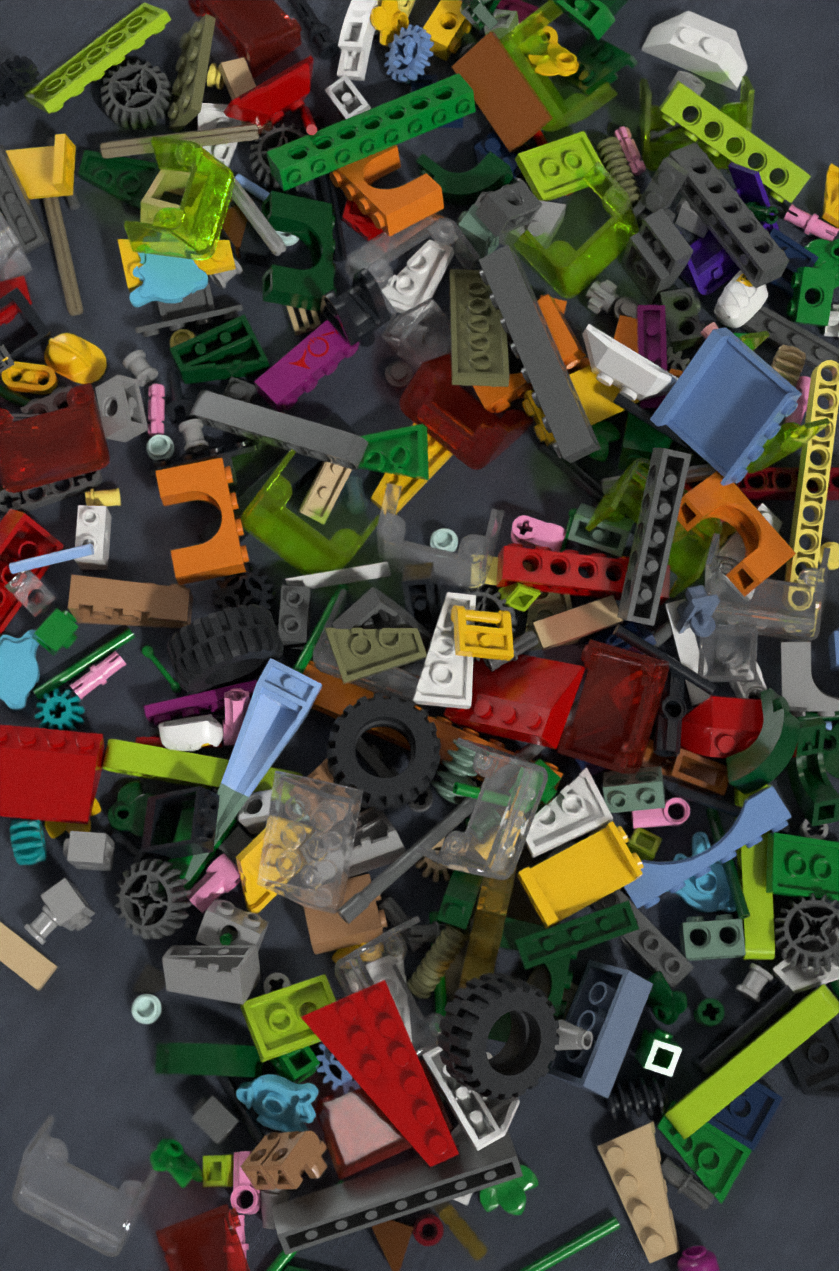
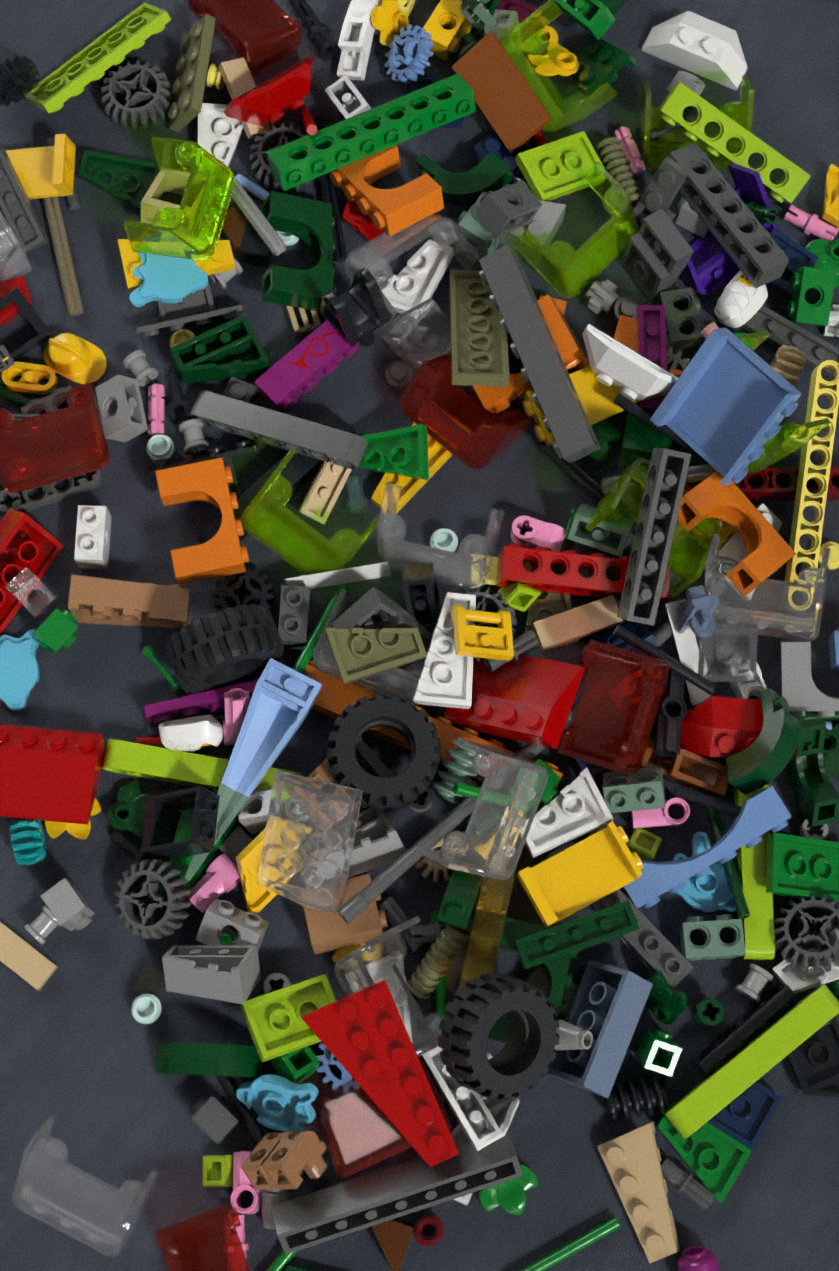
(51, 558): light blue bar -> none
(52, 706): teal gear -> none
(84, 663): green piece -> none
(89, 850): light grey brick -> none
(98, 675): bright pink pin -> none
(103, 497): light yellow pin -> none
(172, 1158): green plate -> none
(202, 137): dark tan axle -> none
(463, 1232): clear yellow axle -> none
(803, 386): bright pink pin -> none

